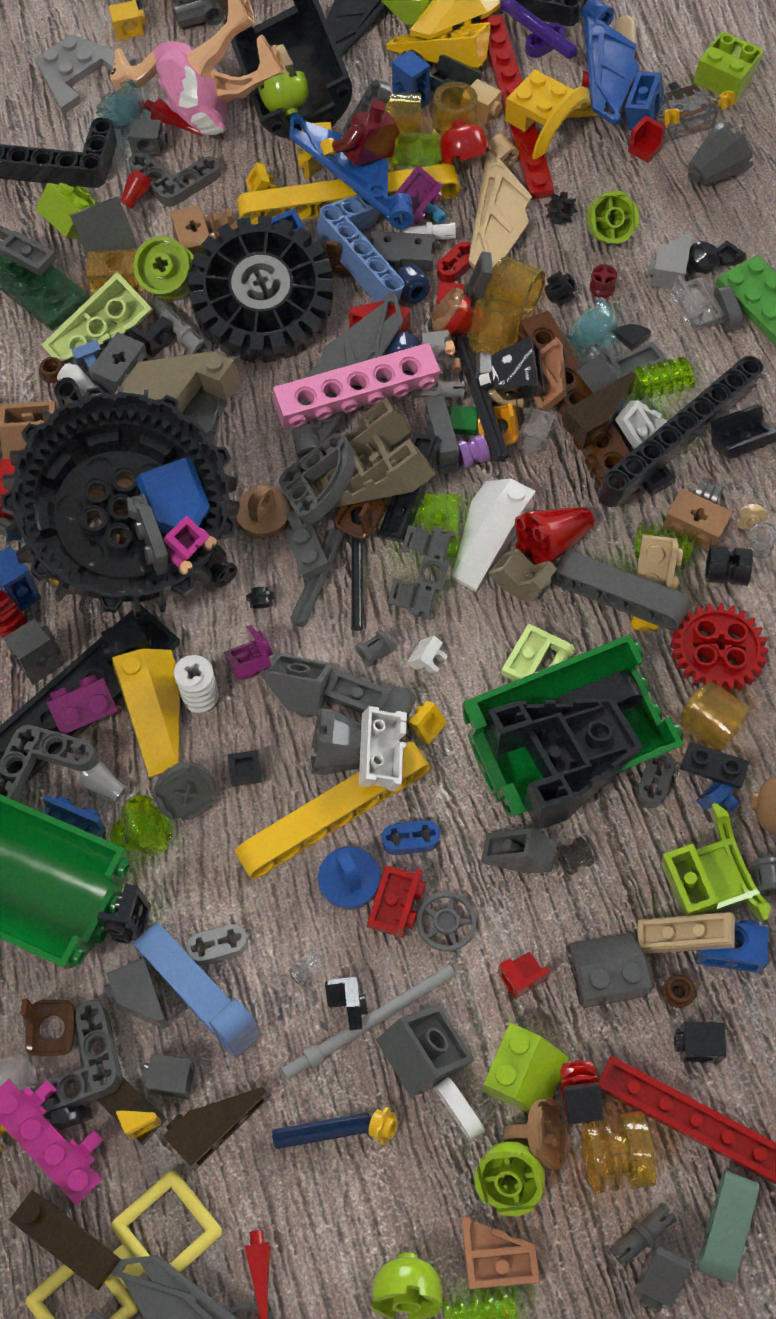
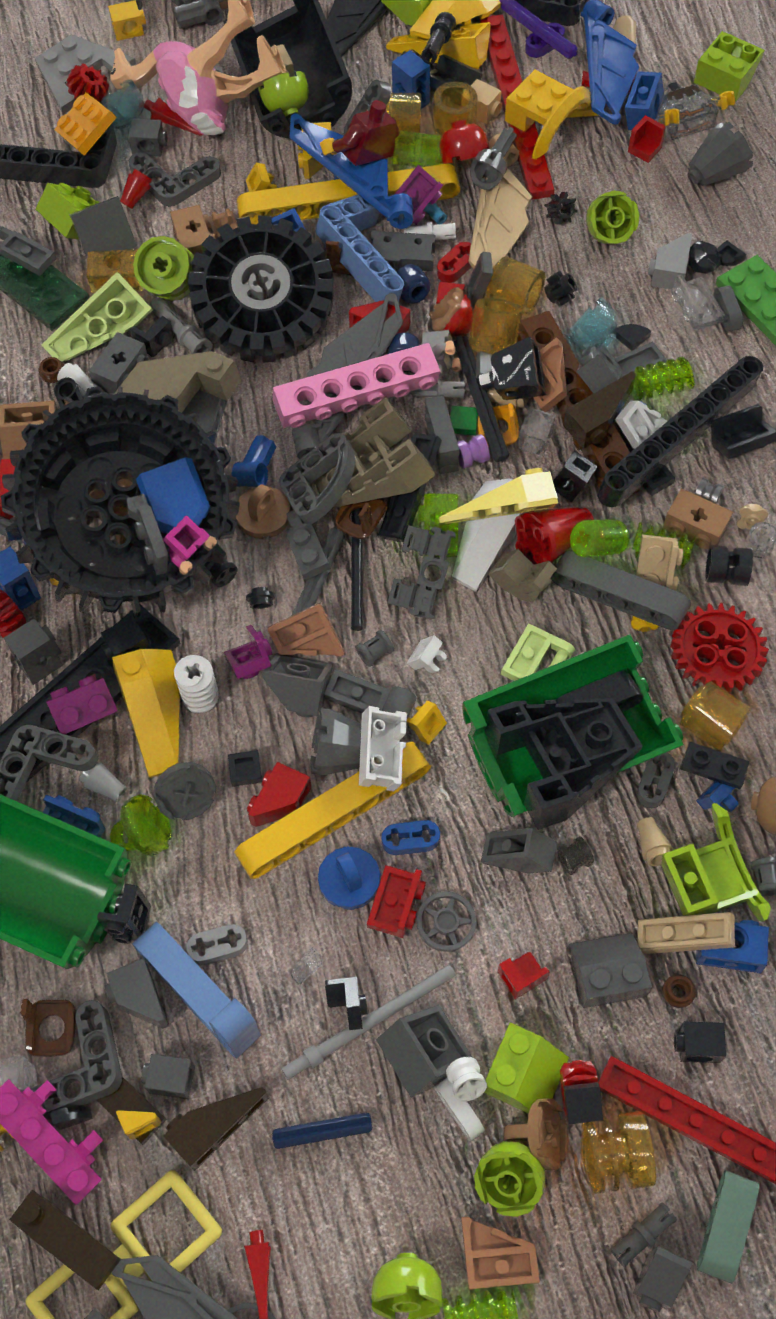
(84, 123): none -> light orange plate
(86, 354): medium blue tile -> none
(87, 80): none -> red gear
(254, 469): none -> blue piece
(281, 794): none -> red slope
(306, 634): none -> nougat wing
(383, 1125): yellow plate -> none
(439, 34): none -> black pin
(466, 1079): none -> white wheel
(491, 162): none -> dark grey piece
(521, 495): none -> light yellow wedge
(573, 476): none -> black brick
(599, 537): none -> clear neon green piece
(603, 281): dark red wheel -> none
(652, 841): none -> tan cone

